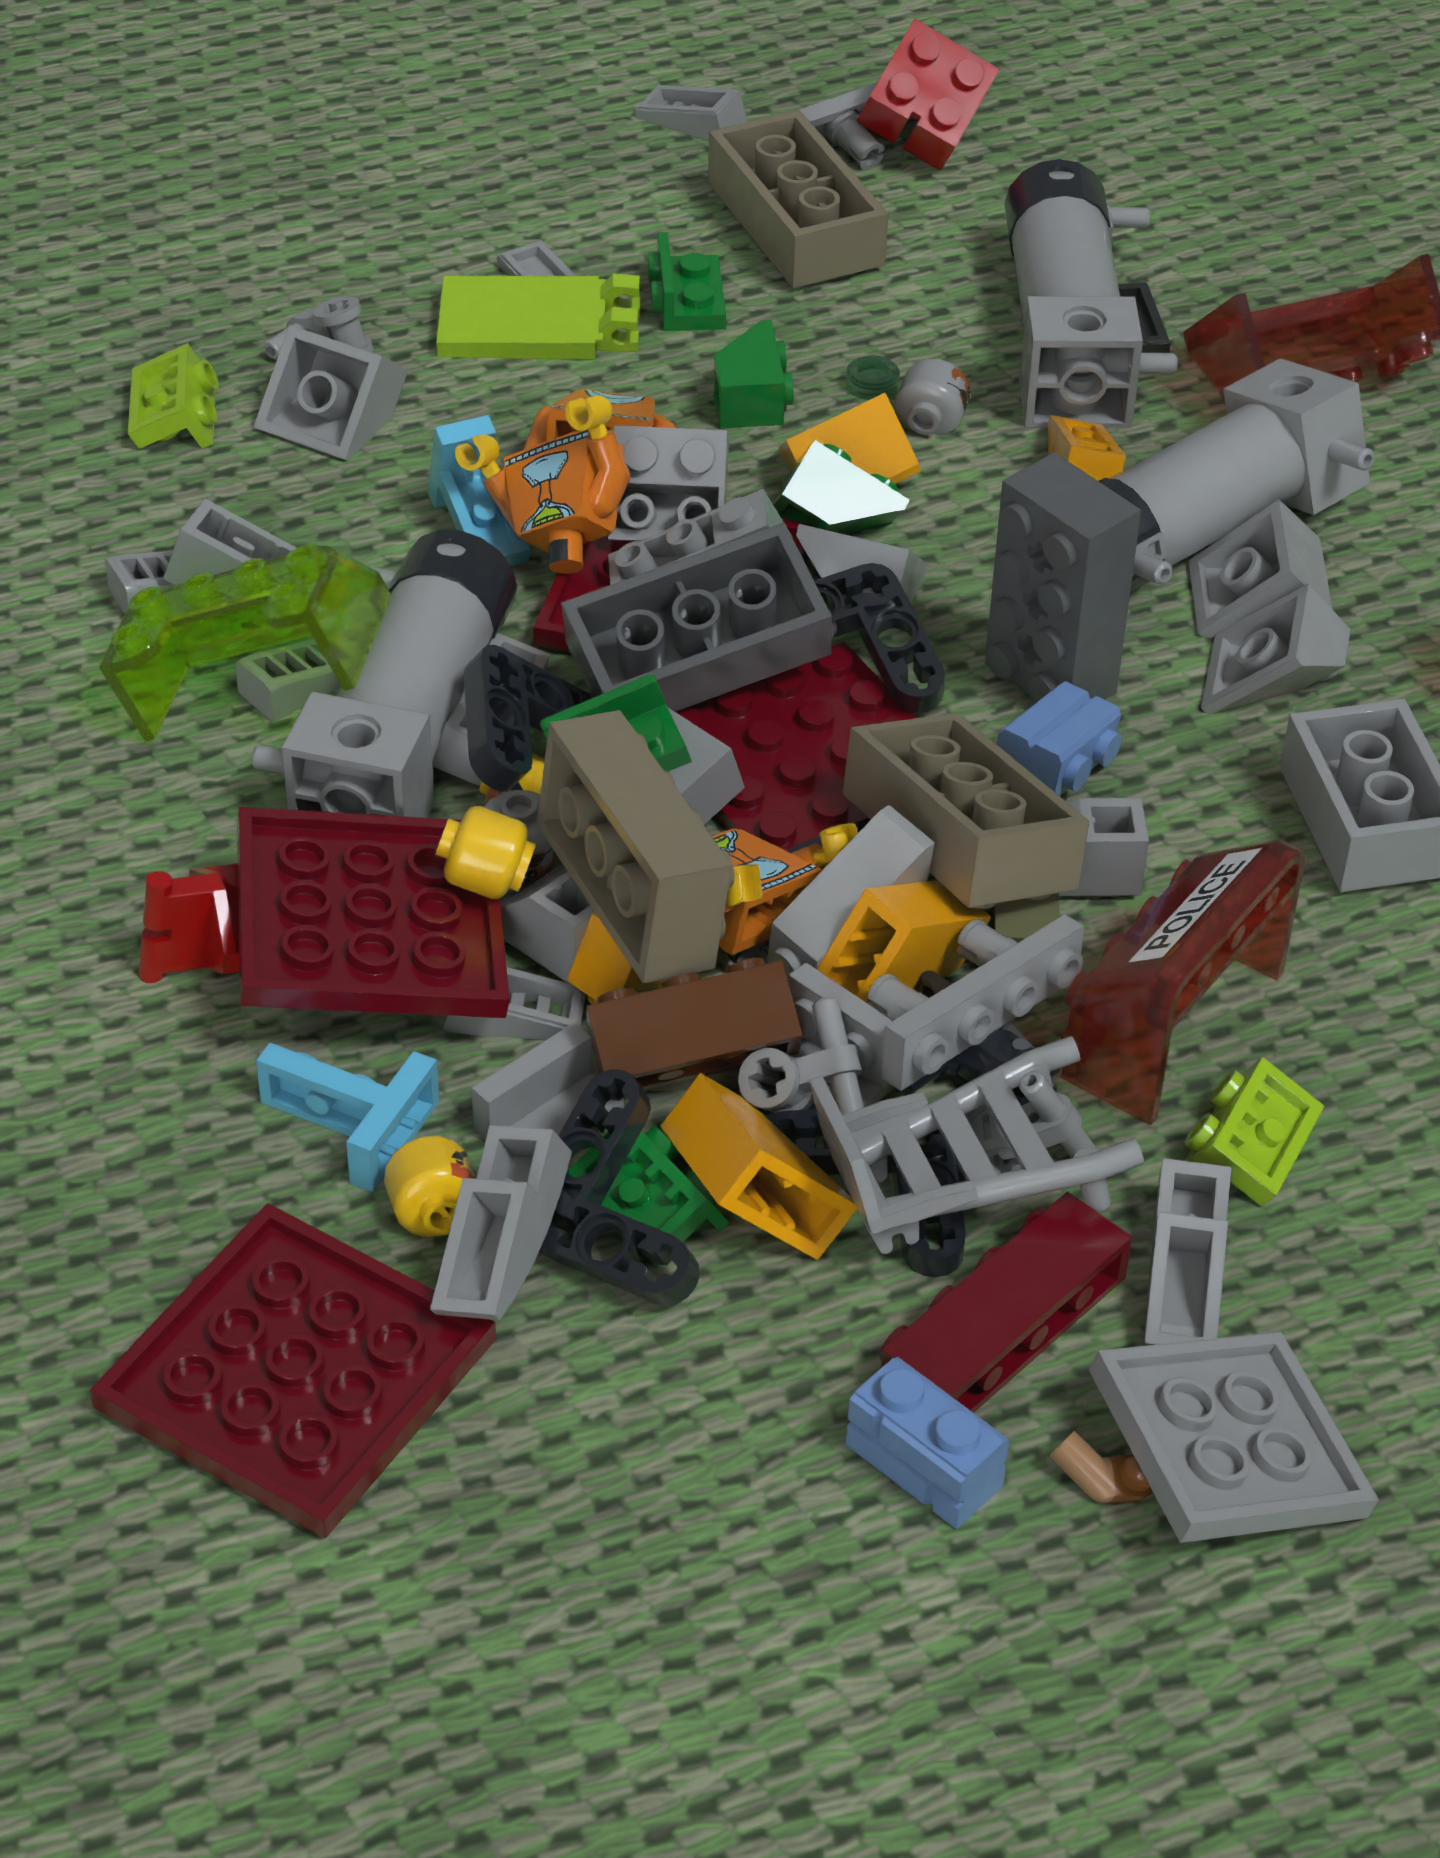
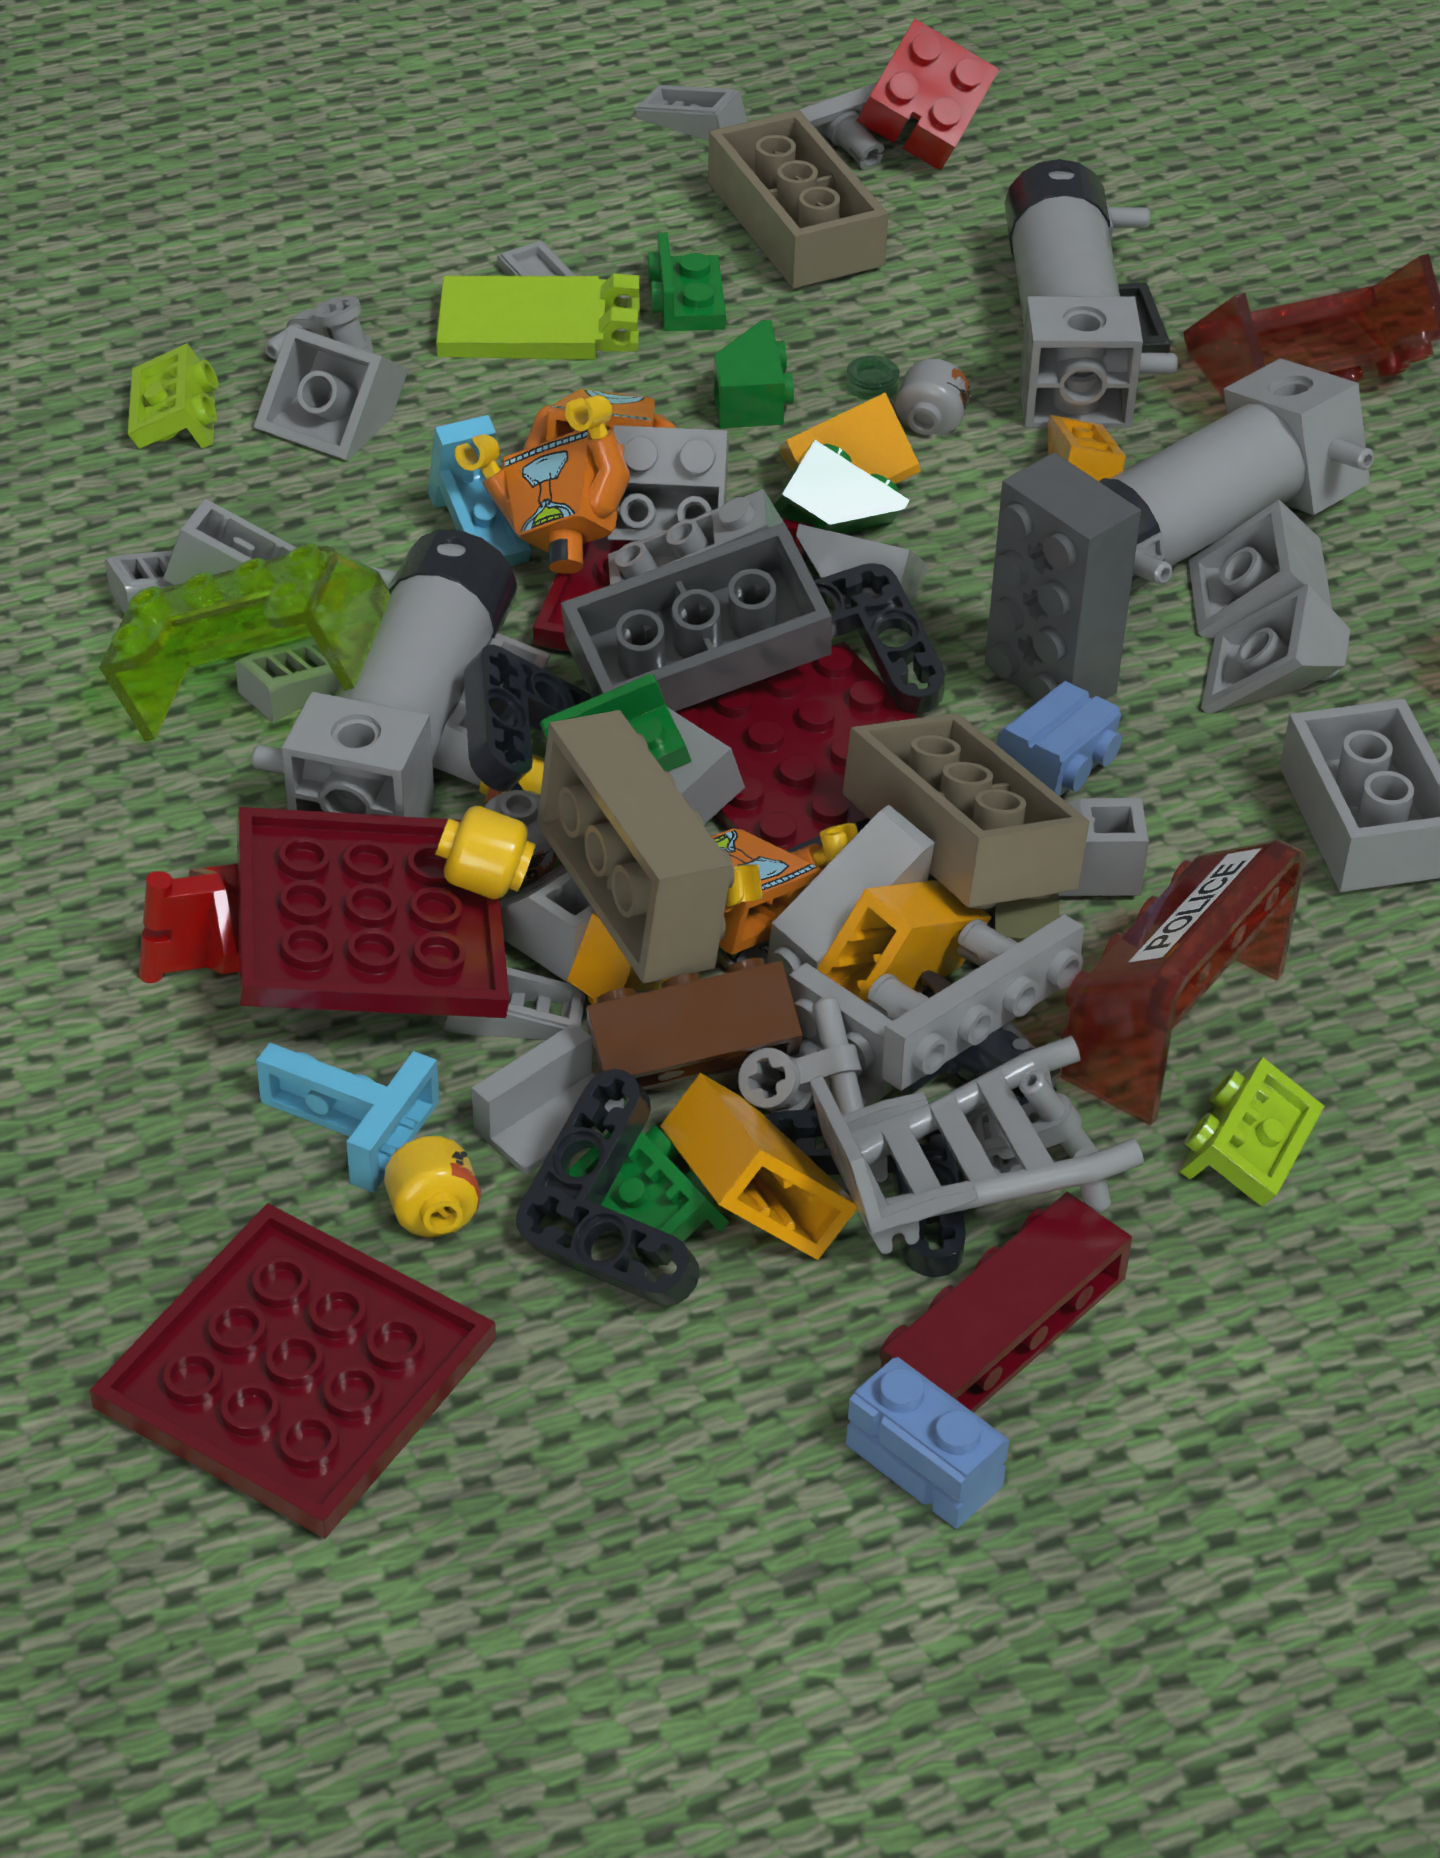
(500, 1222): light grey slope -> none
(1101, 1478): medium nougat arm -> none
(1187, 1252): light grey slope -> none
(1232, 1436): light grey plate -> none

